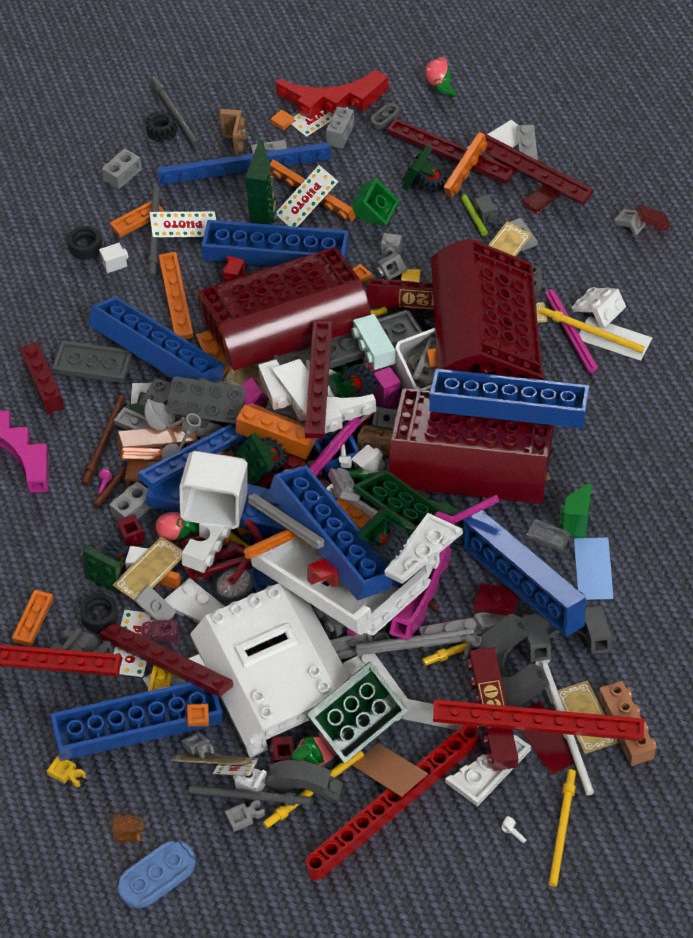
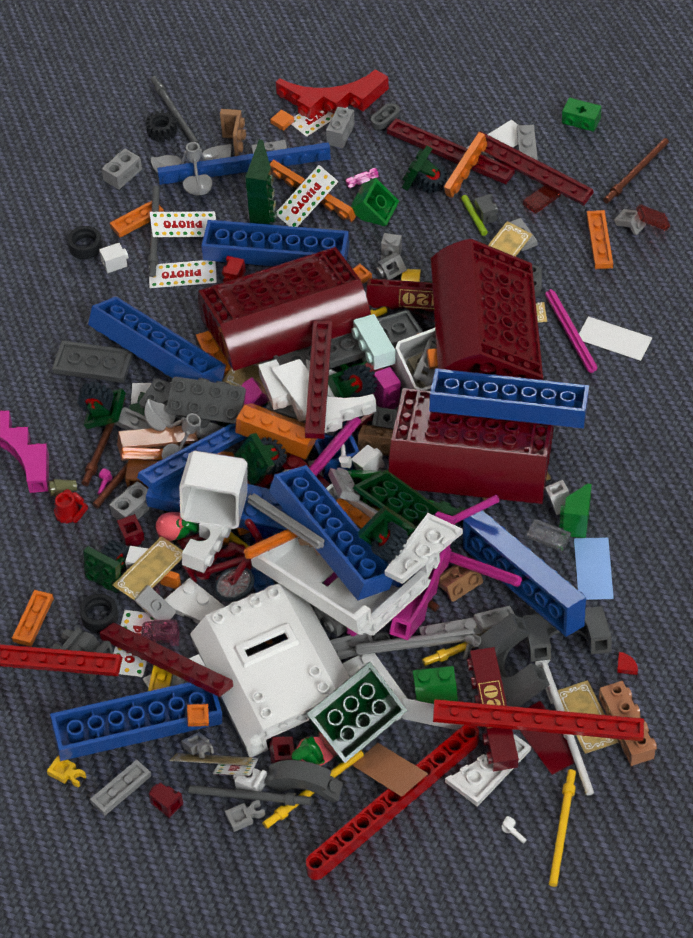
(42, 378): dark red brick -> none
(58, 486): none -> olive cone
(66, 507): none -> red piece
(101, 404): none -> plate
(120, 787): none -> light grey plate
(127, 828): clear orange brick -> none
(156, 874): medium blue tile -> none
(165, 799): none -> dark red brick
(176, 295): orange plate -> none
(184, 274): none -> white sticker
(194, 184): none -> light grey plant
(321, 571): red panel -> none
(361, 178): none -> axle
(435, 684): none -> green slope
(439, 76): coral hair -> none
(459, 581): none -> medium nougat bracket
(485, 569): none -> dark pink axle
(496, 600): dark red plate -> none
(557, 495): none -> white brick
(558, 316): yellow bar -> none
(581, 114): none -> green brick
(599, 239): none -> orange plate
(603, 302): white bracket -> none
(616, 190): none -> copper bar
(626, 664): none -> red tile

